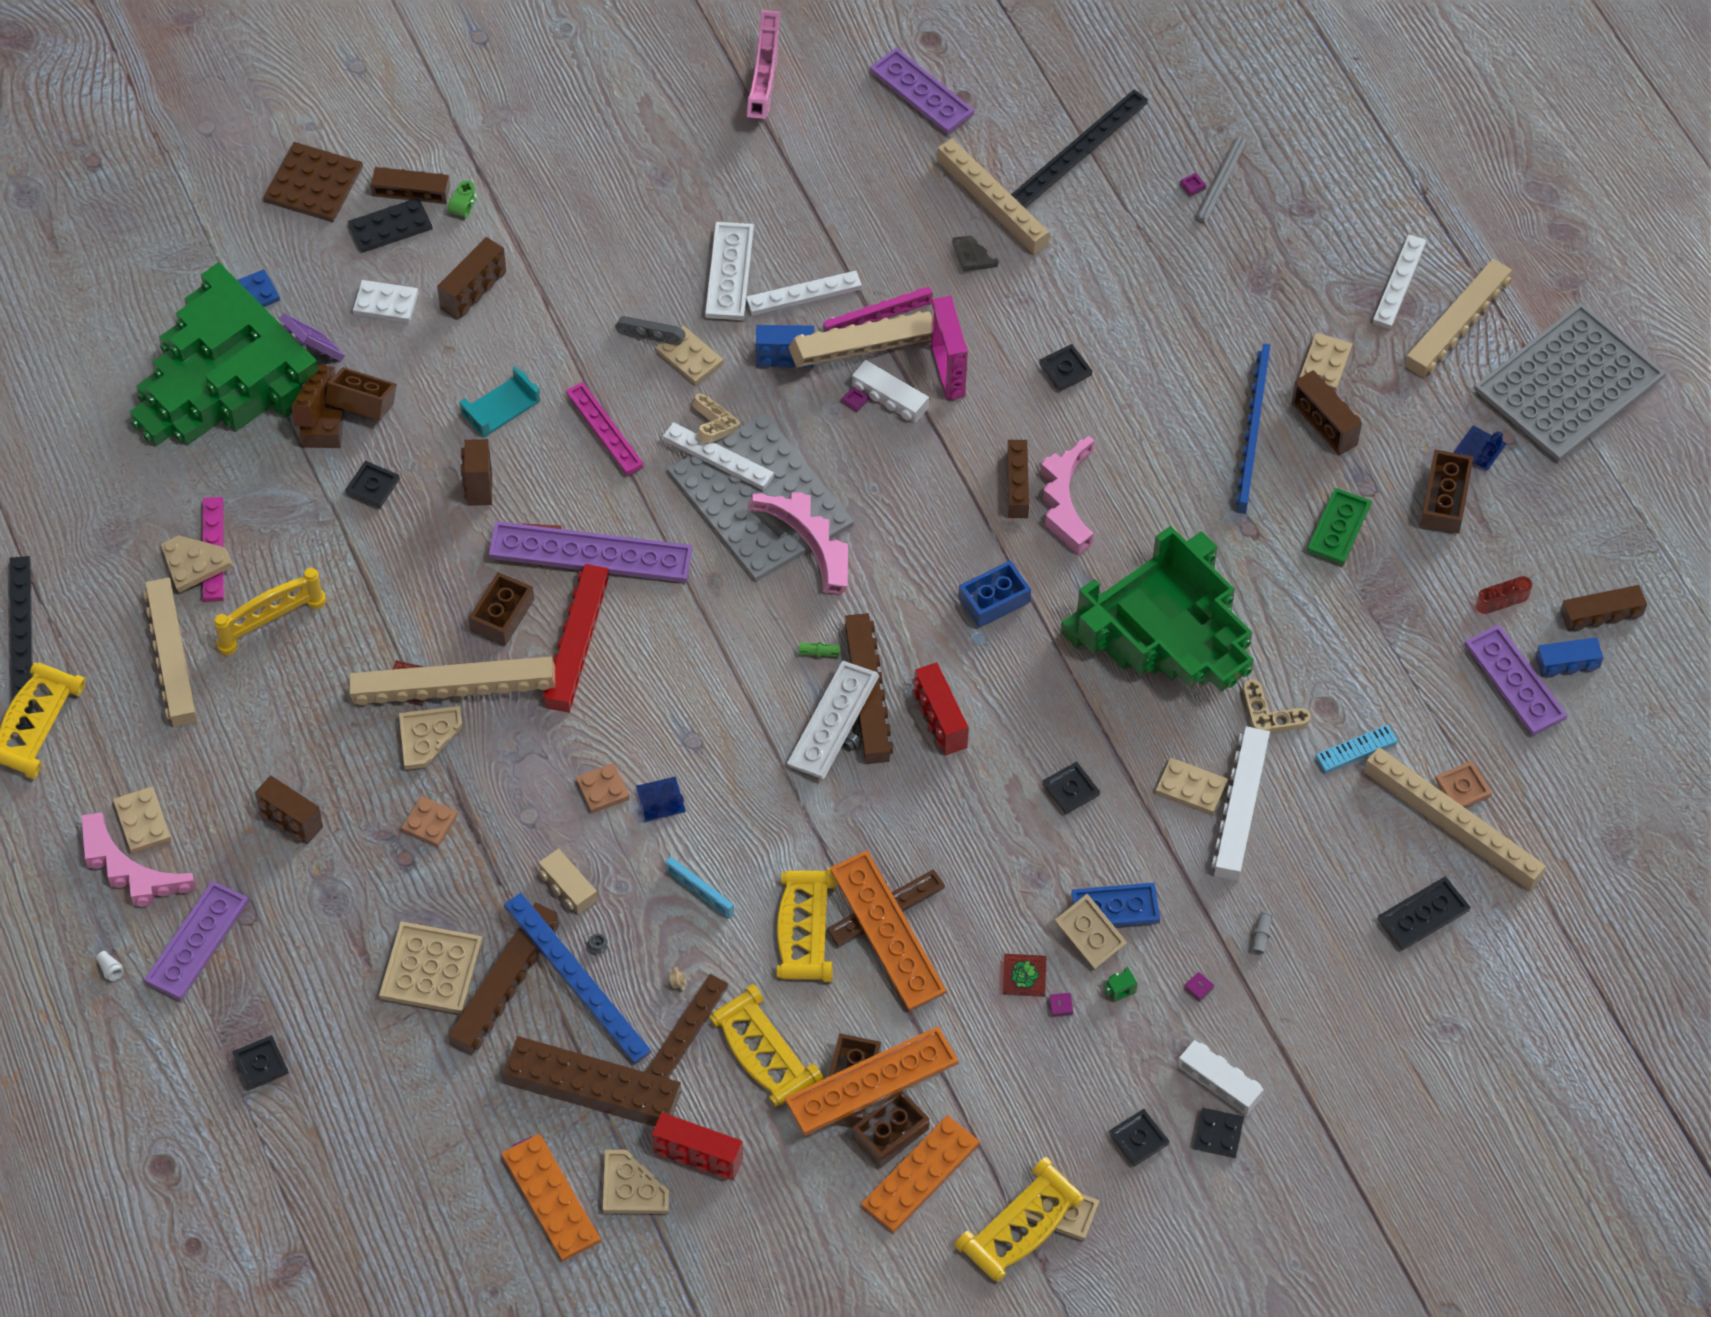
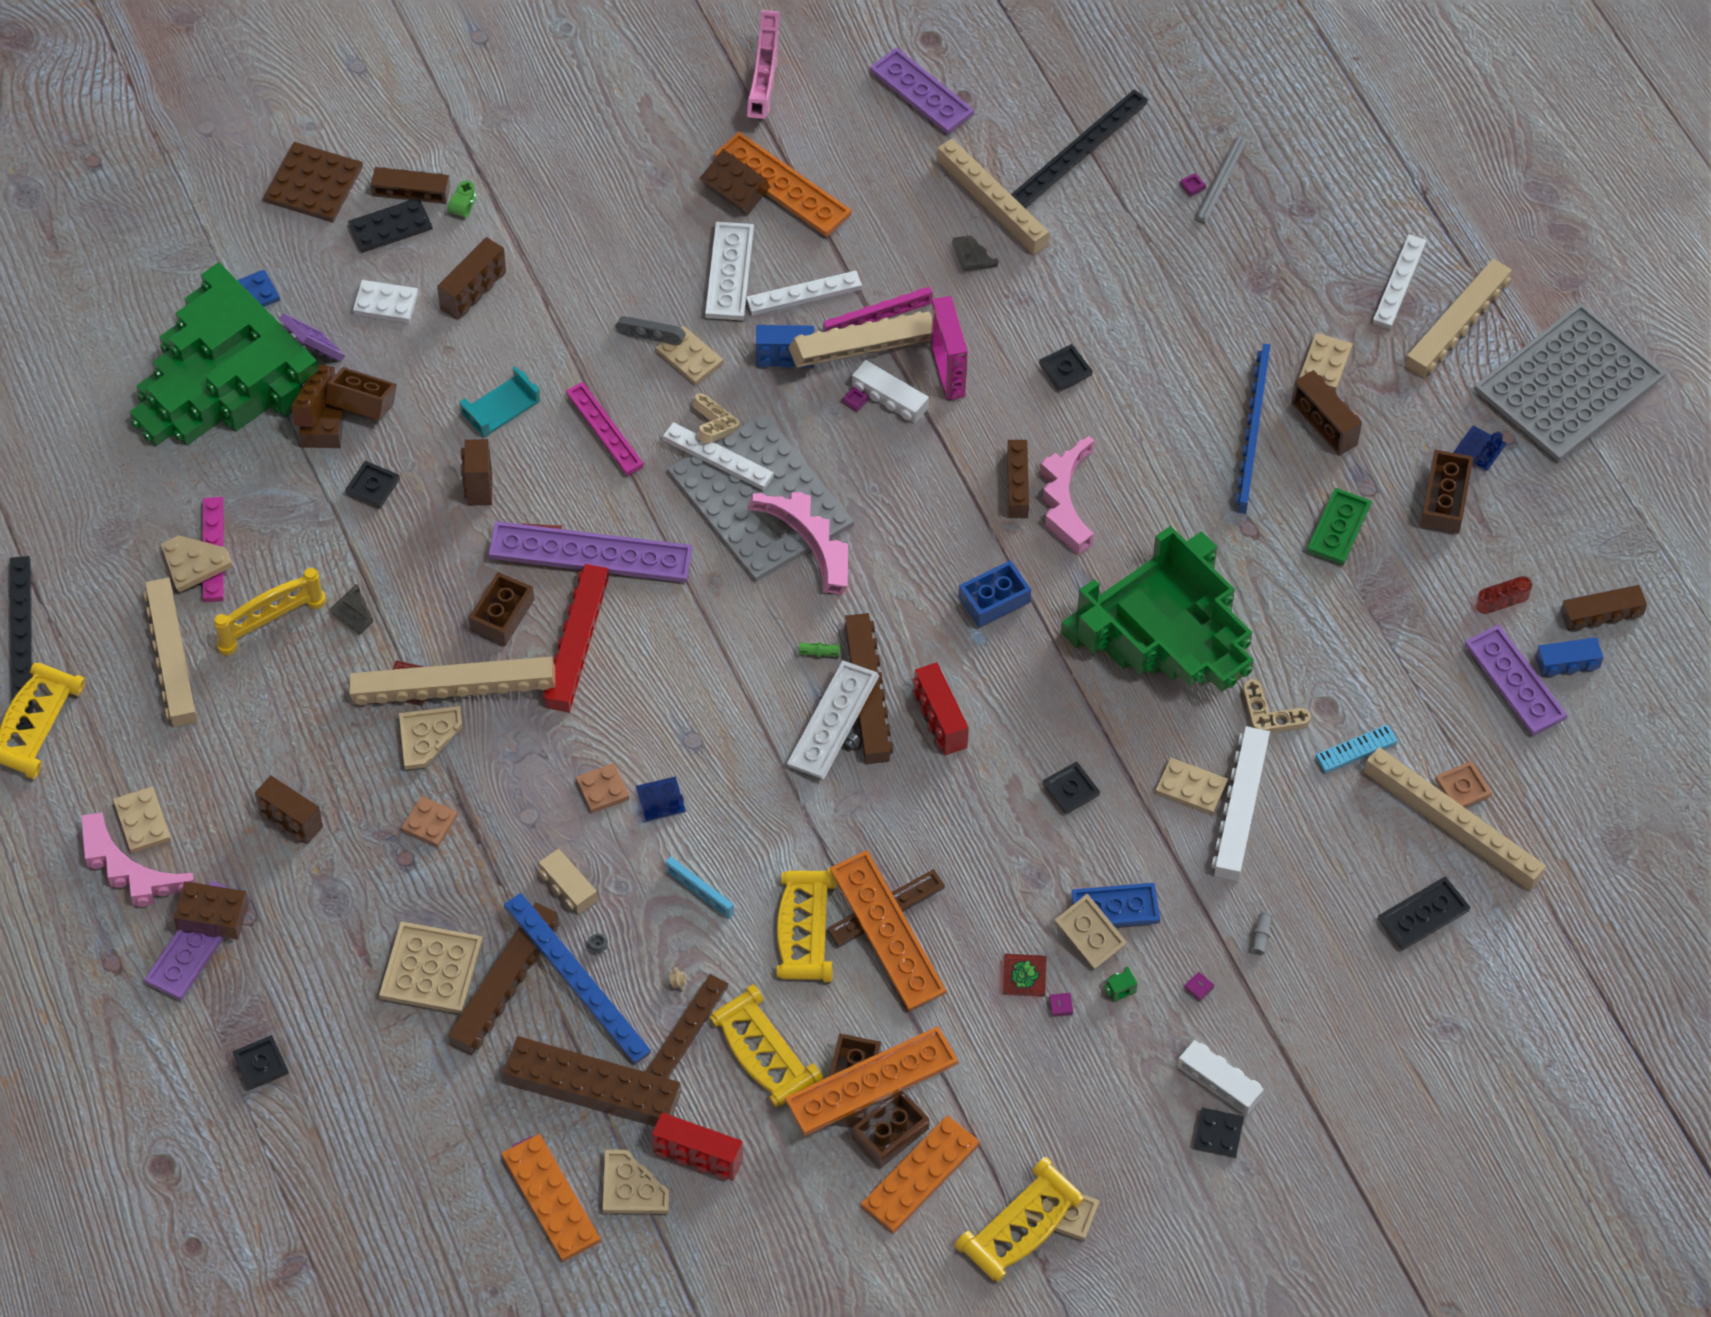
(110, 967): white cone -> none
(211, 910): none -> reddish brown brick
(353, 610): none -> clear smoke wing
(735, 182): none -> reddish brown brick
(789, 186): none -> orange plate
(1139, 1137): black plate -> none

